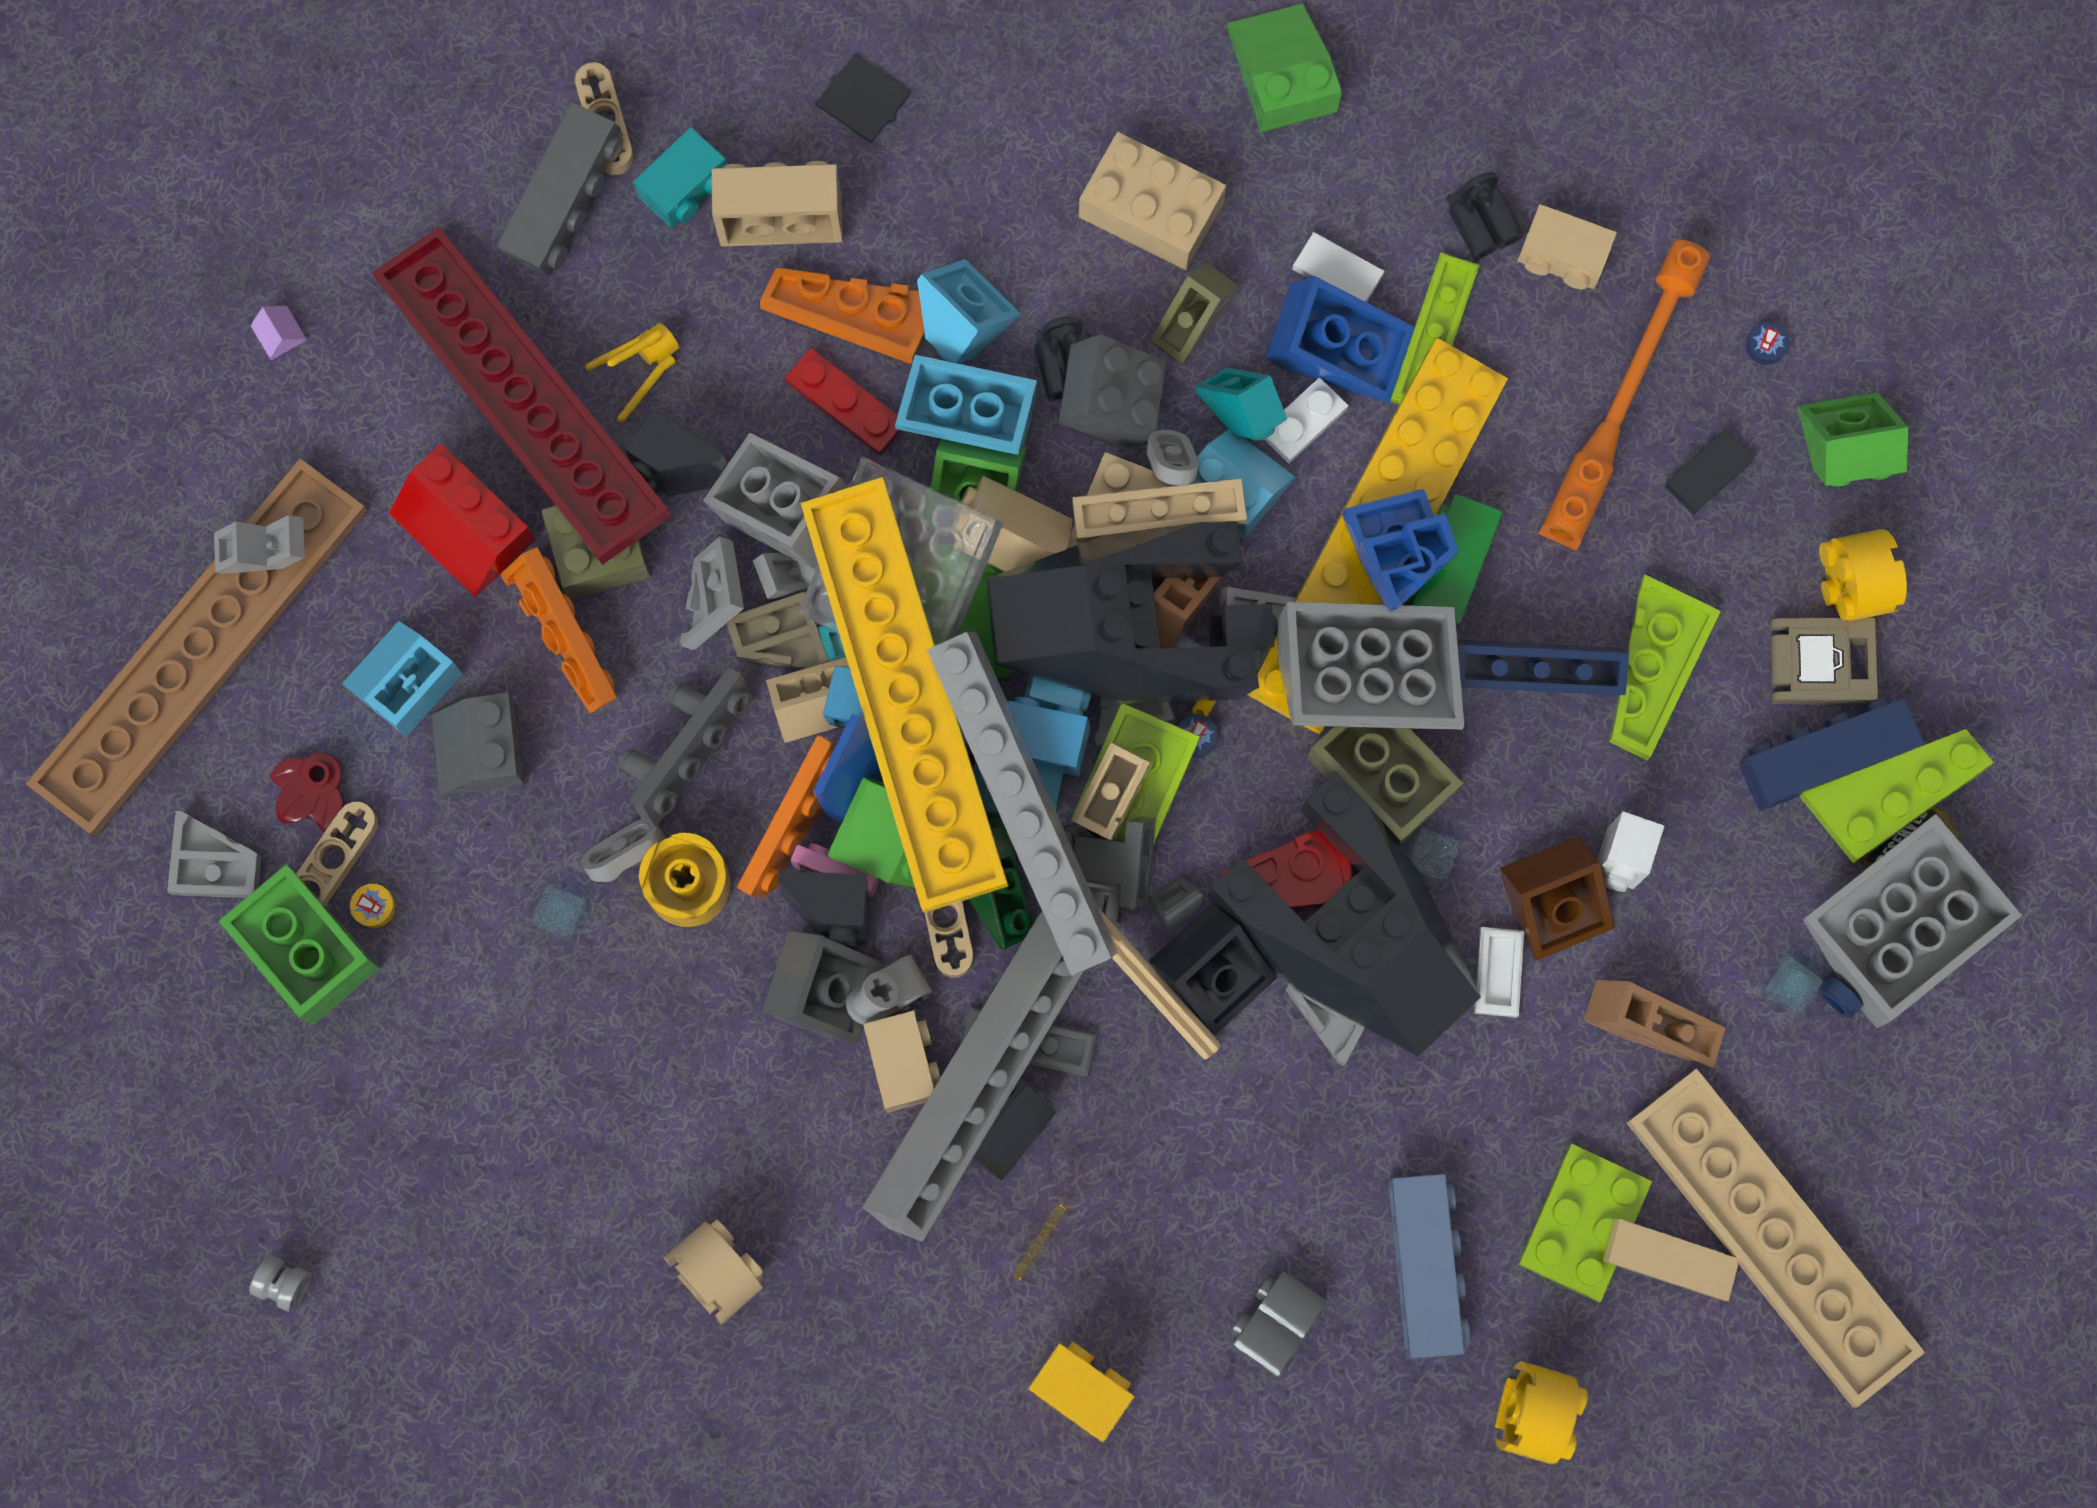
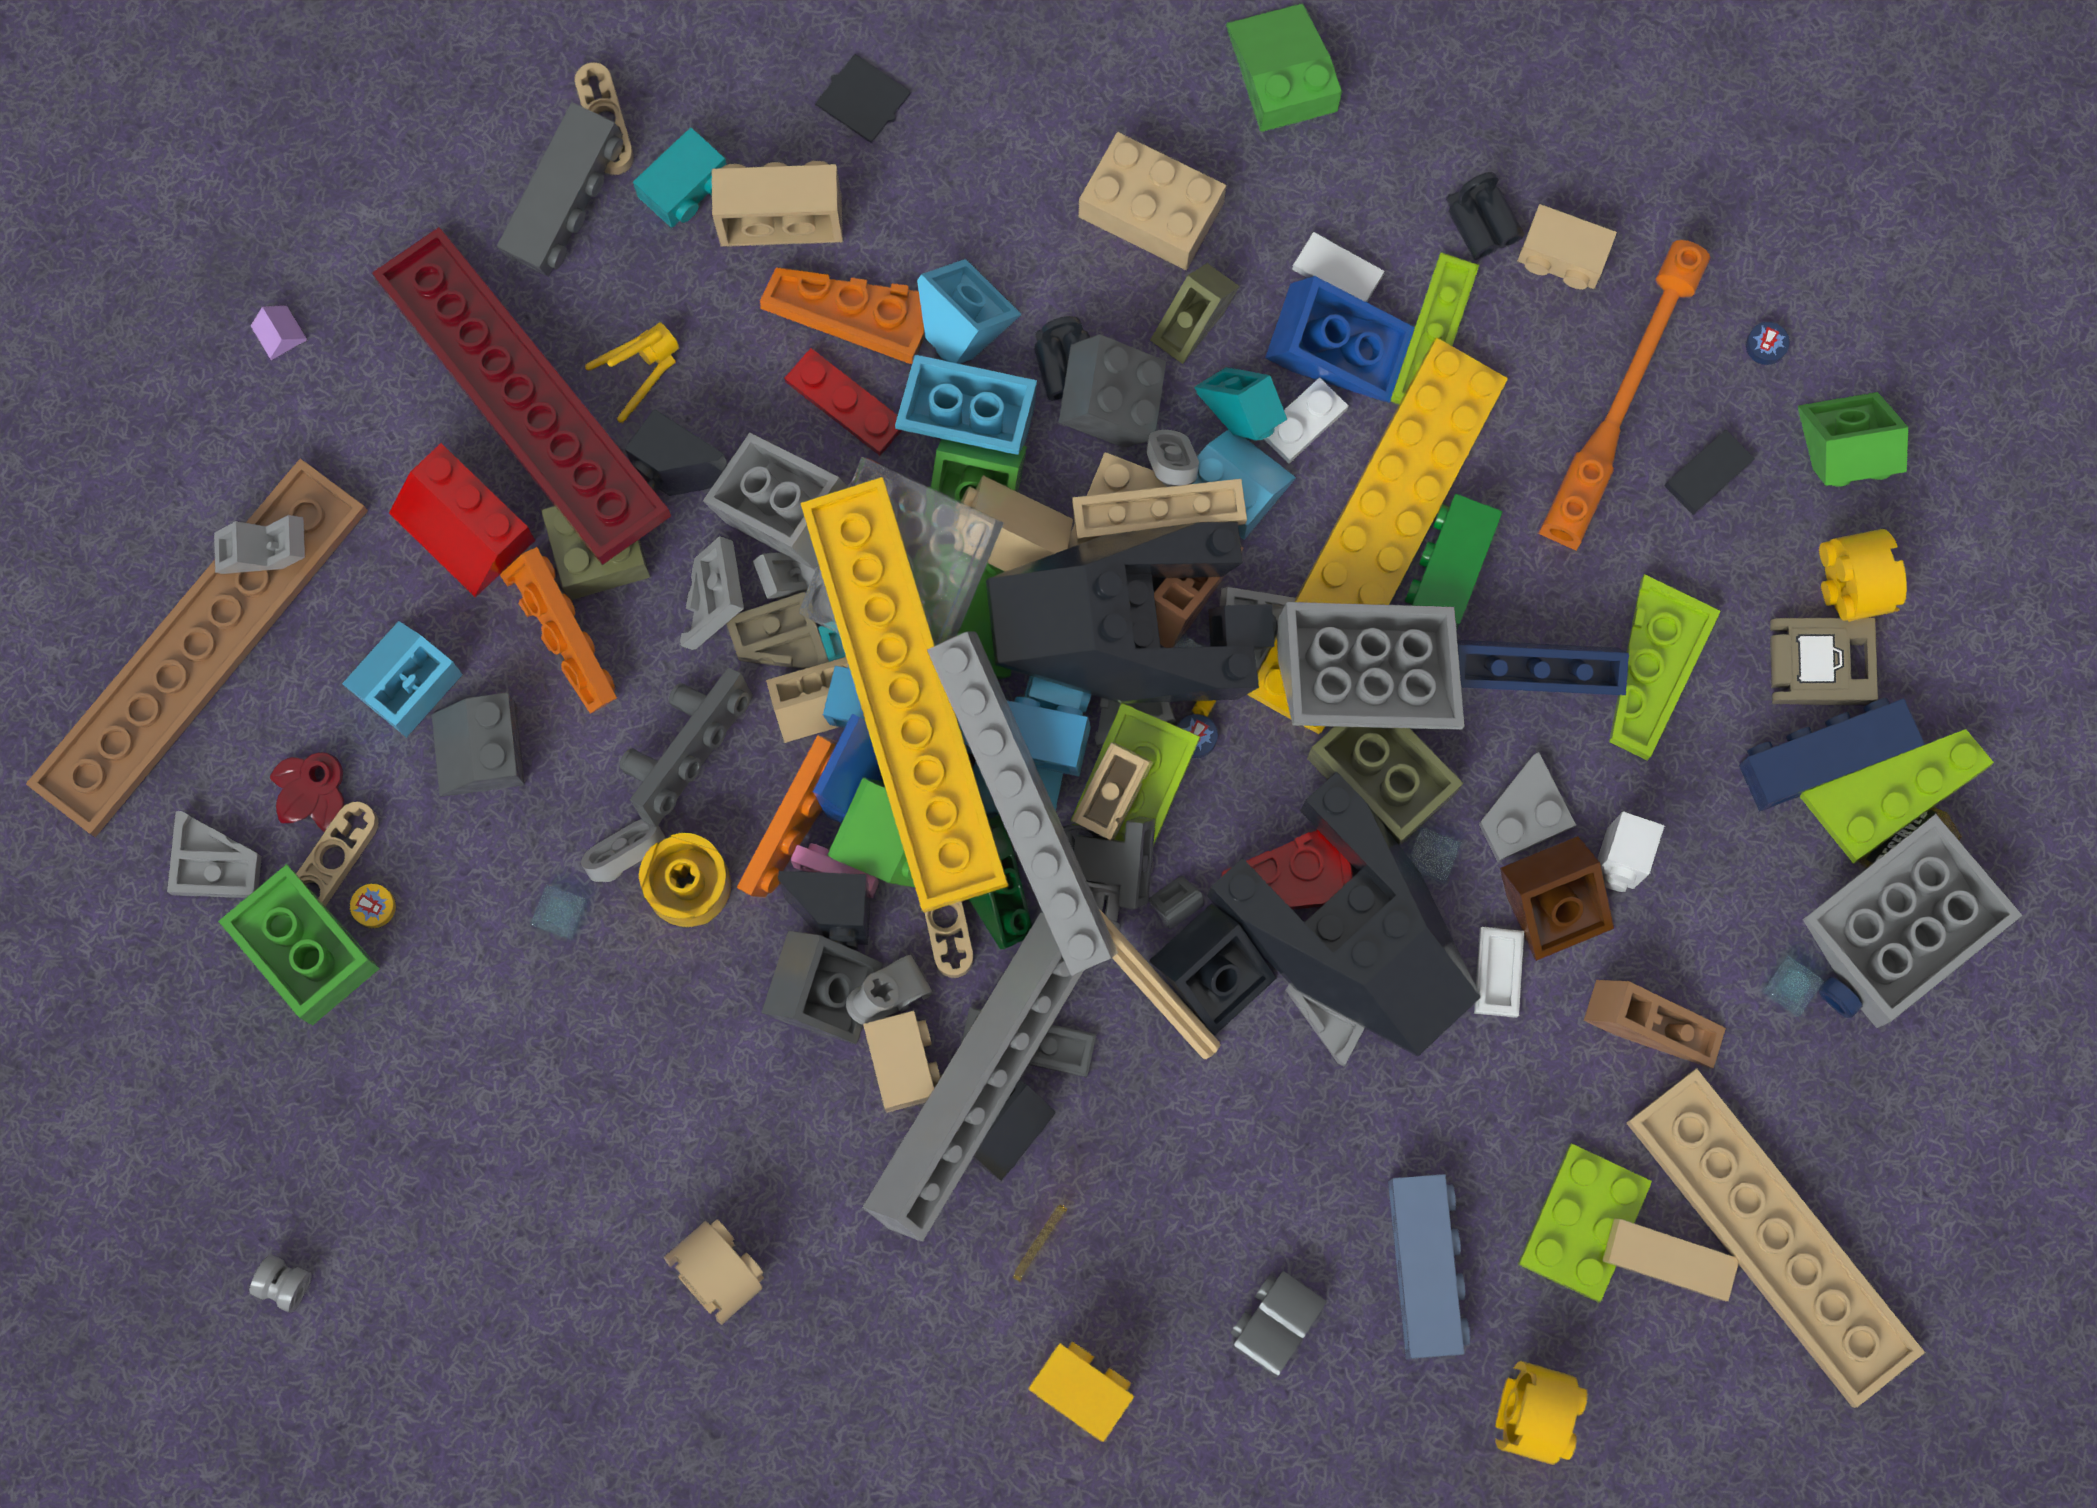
(1400, 544): blue slope -> none
(1526, 812): none -> light grey wing

